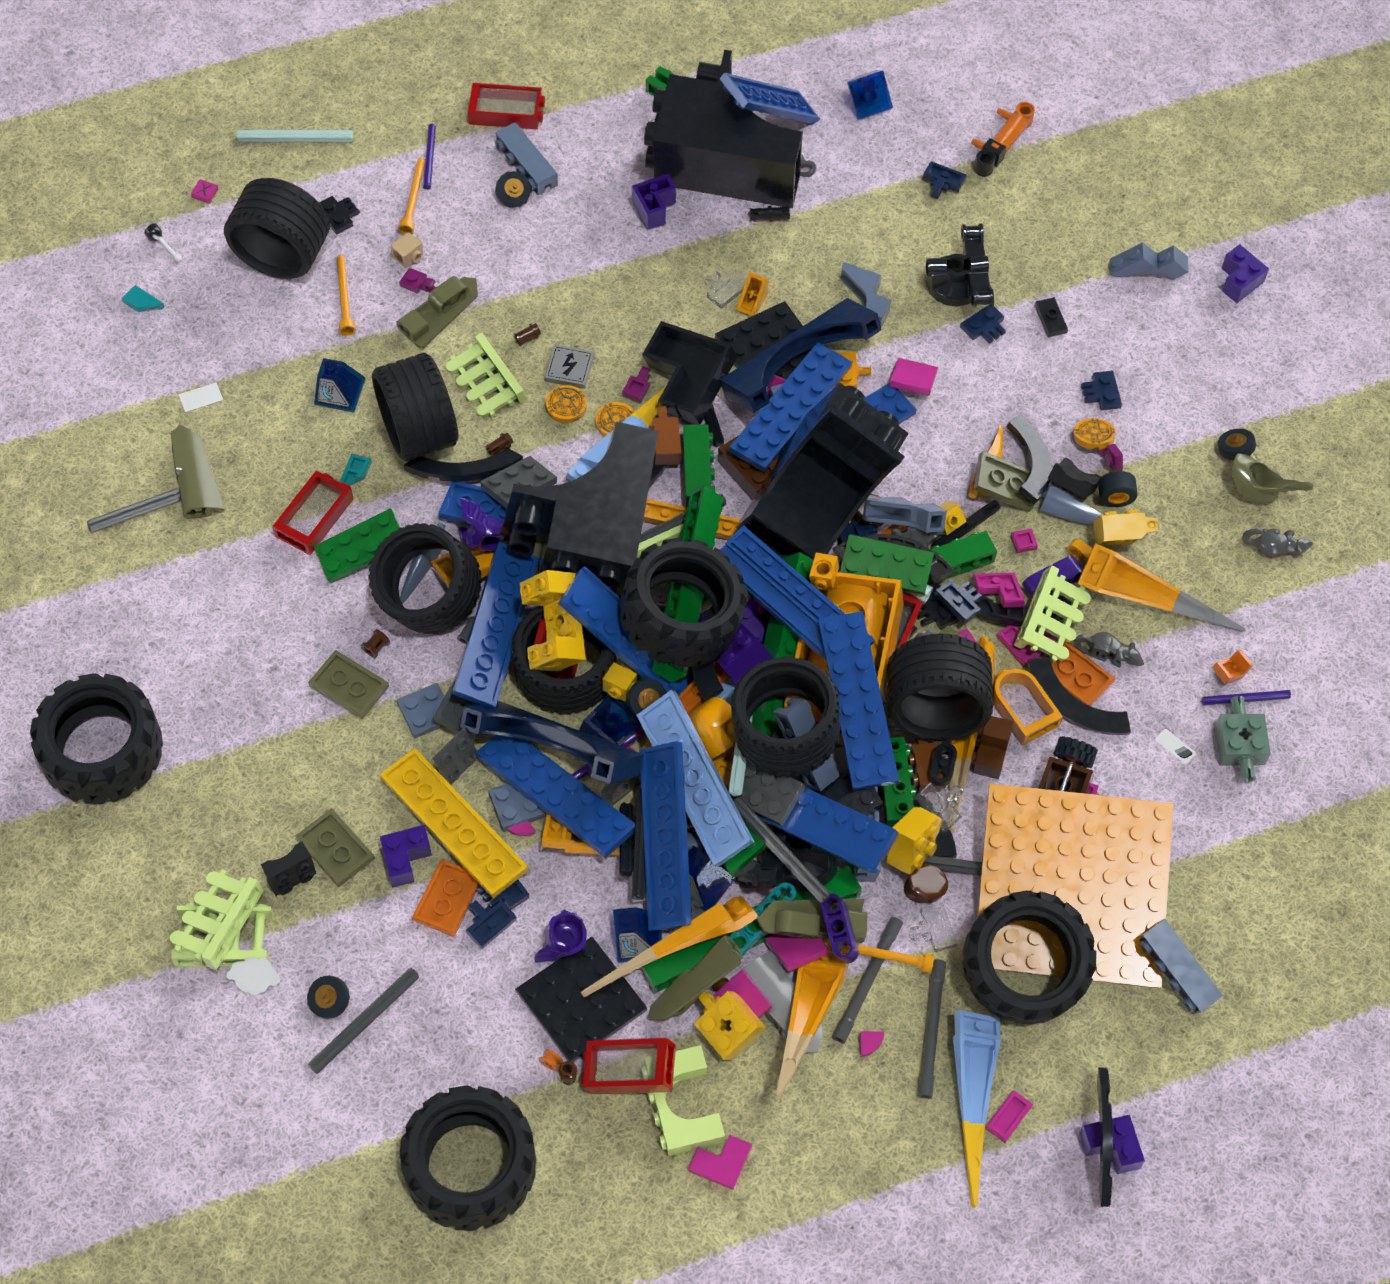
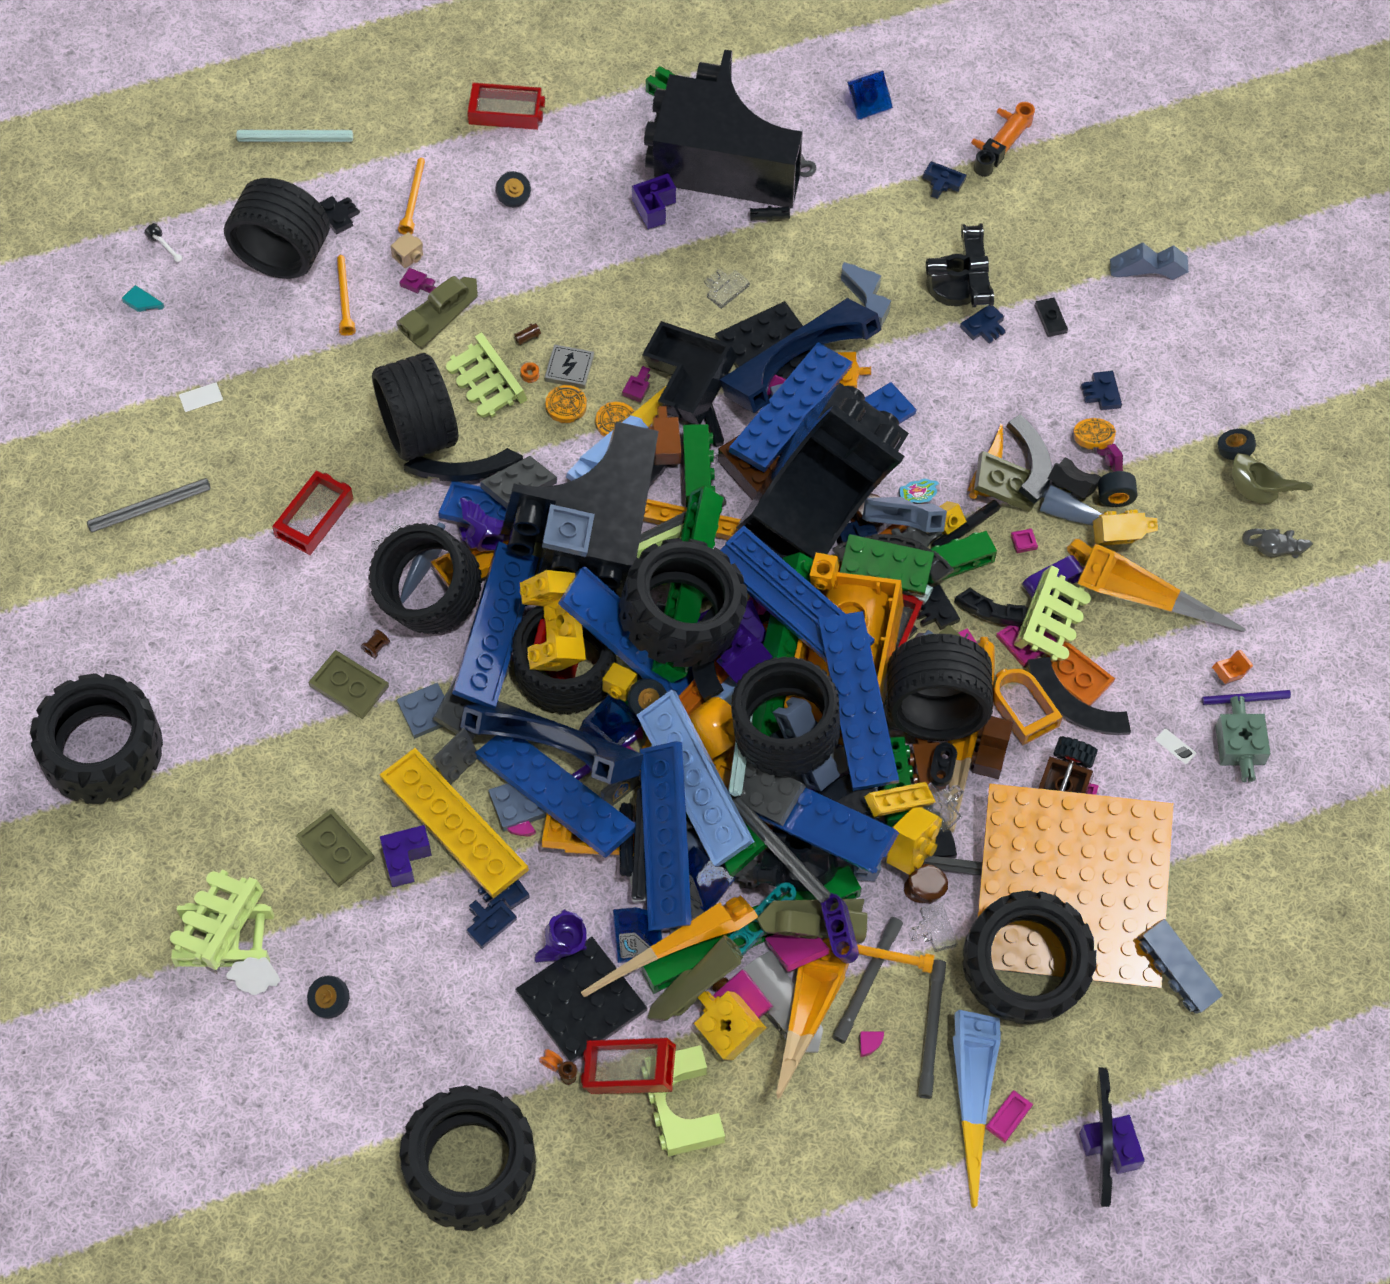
(194, 474): olive panel -> none
(204, 191): dark pink tile -> none
(289, 870): black brick -> none
(338, 386): clear blue slope -> none
(355, 546): green plate -> none
(356, 469): teal tile -> none
(363, 1020): dark grey axle -> none
(429, 156): dark purple bar -> none
(446, 898): orange tile -> none
(464, 635): dark grey pin -> none
(499, 444): reddish brown pin -> none
(526, 158): sand blue brick -> none
(535, 370): none -> orange bush
(568, 530): none -> sand blue plate
(724, 1168): dark pink tile -> none
(753, 294): light orange slope -> none
(769, 98): blue plate -> none
(899, 799): none -> yellow tile
(913, 376): dark pink tile -> none
(919, 491): none -> sticker
(959, 599): hinge -> none
(1002, 583): dark pink tile -> none
(1106, 646): dark grey animal -> none
(1244, 273): dark purple brick -> none

